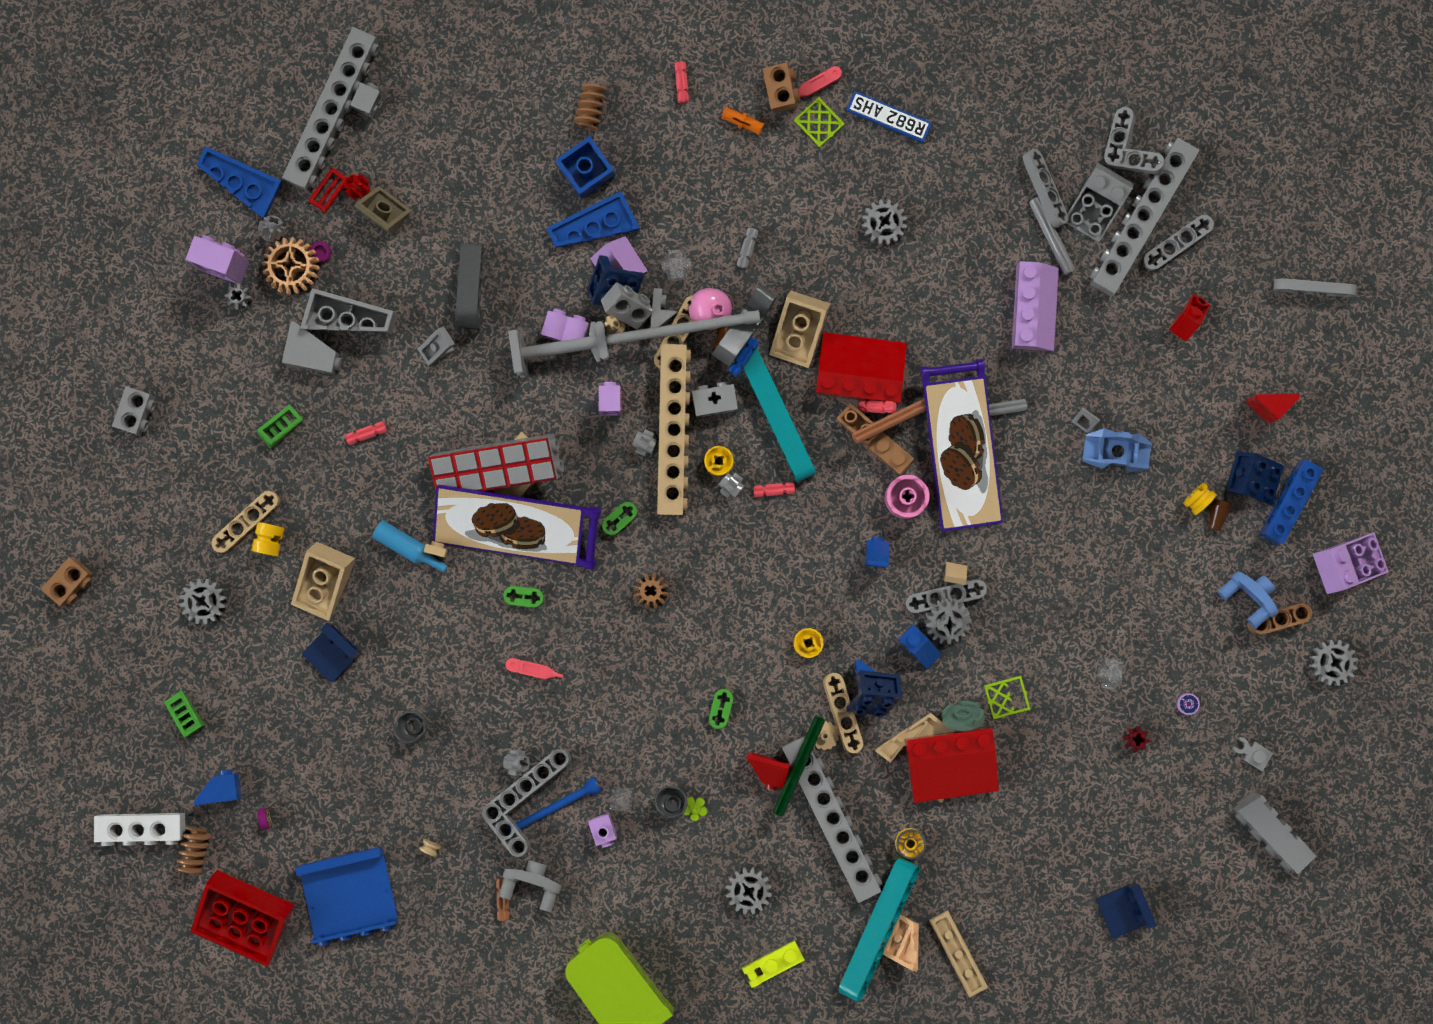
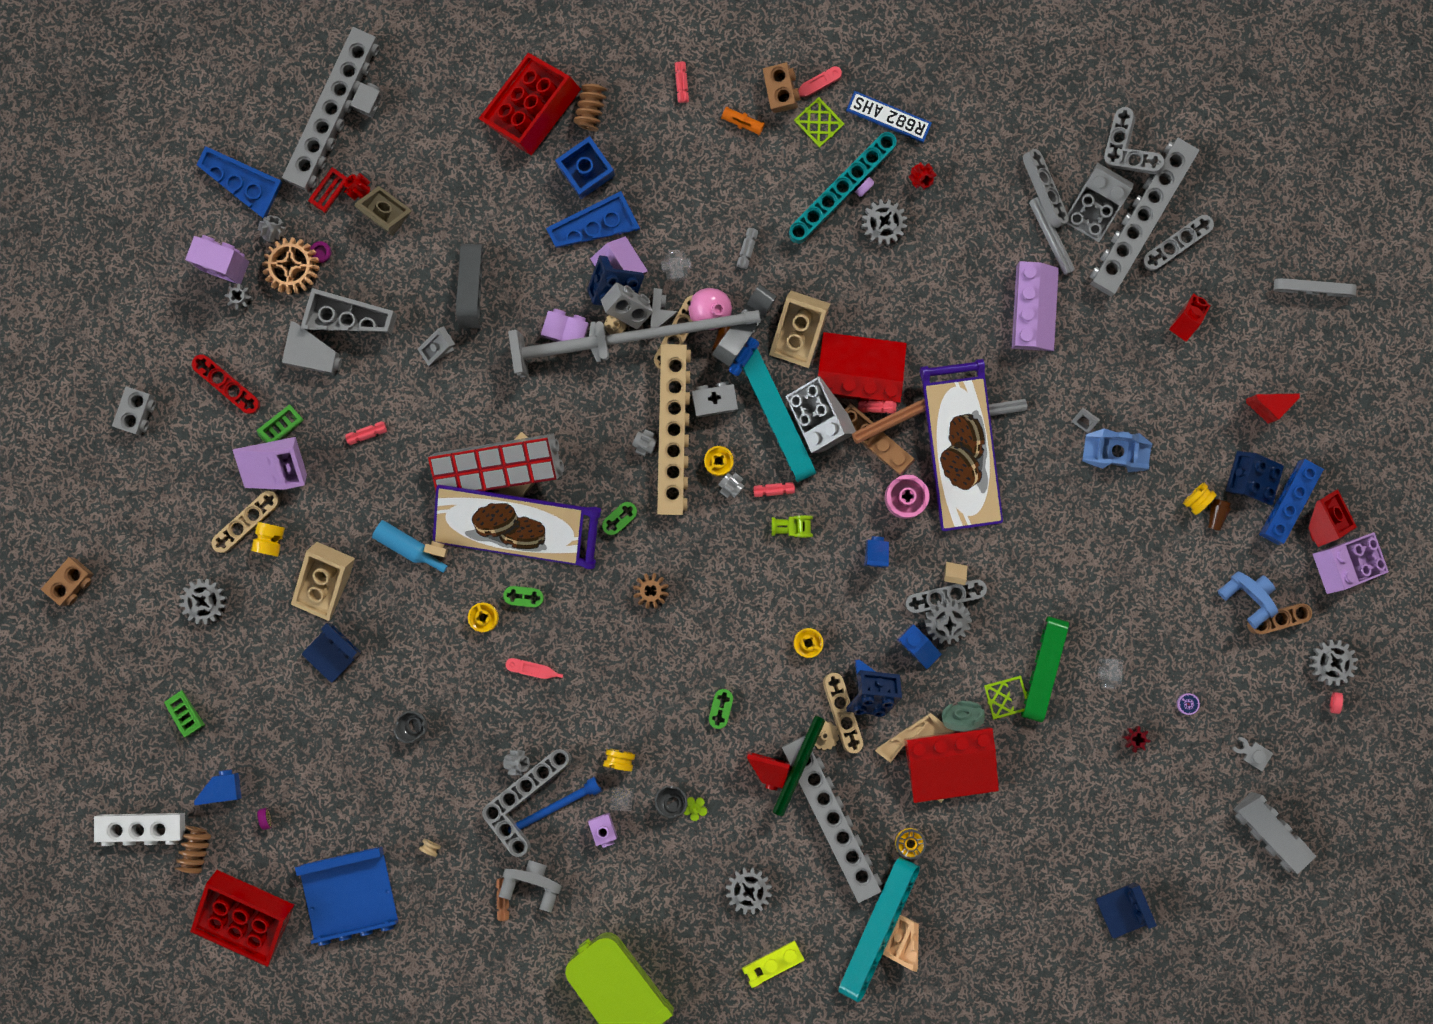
(225, 385): none -> red beam
(271, 465): none -> lavender slope
(474, 617): none -> yellow wheel
(530, 103): none -> red slope
(610, 399): lavender brick -> none
(619, 760): none -> yellow wheel
(794, 526): none -> lime connector
(820, 416): none -> light grey slope
(849, 180): none -> teal beam
(864, 187): none -> lavender tile
(922, 175): none -> red gear
(958, 953): tan tile -> none
(1046, 668): none -> green beam
(1330, 519): none -> red slope
(1336, 703): none -> coral tile

